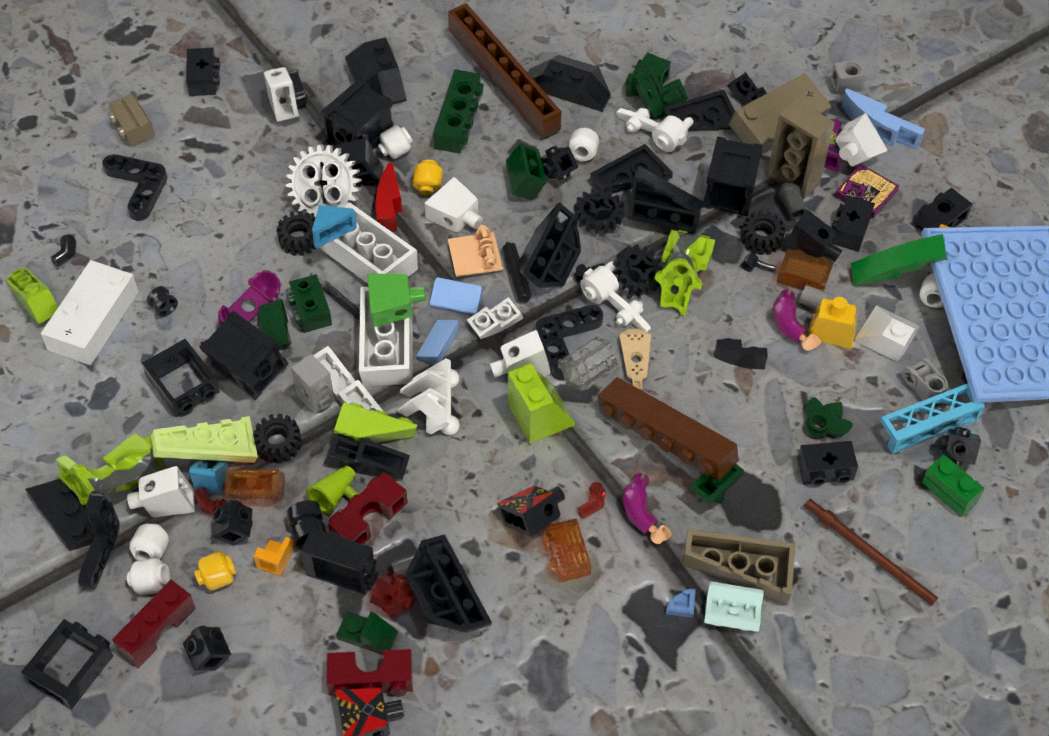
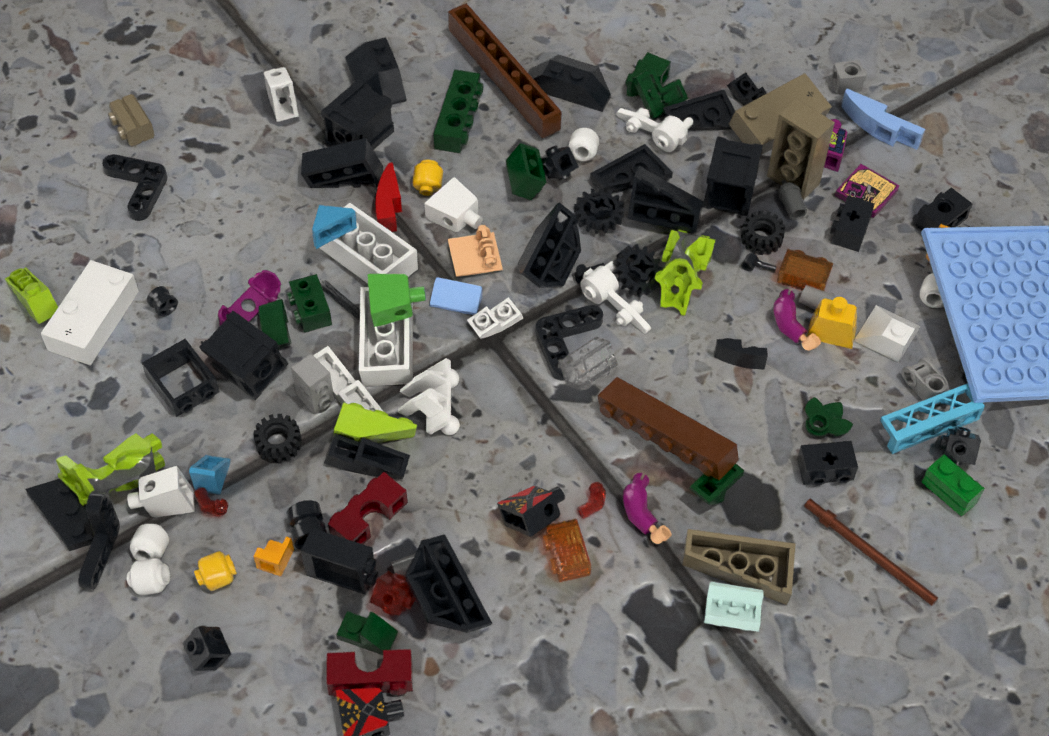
(67, 250): black arm -> none
(72, 693): black window -> none
(139, 636): dark red arch -> none
(202, 71): black brick -> none
(216, 442): yellowish green wing -> none
(232, 522): black brick -> none
(255, 484): clear orange brick -> none
(292, 224): black tyre -> none
(298, 88): black beam -> none
(303, 184): white gear -> none
(331, 489): lime piece -> none
(395, 142): white head -> none
(438, 341): light blue slope -> none
(519, 281): black axle -> none
(522, 352): white torso -> none
(536, 404): lime slope -> none
(636, 344): tan piece -> none
(682, 604): medium blue tile -> none
(813, 238): black torso -> none
(859, 141): white torso -> none
(899, 259): green slope -> none

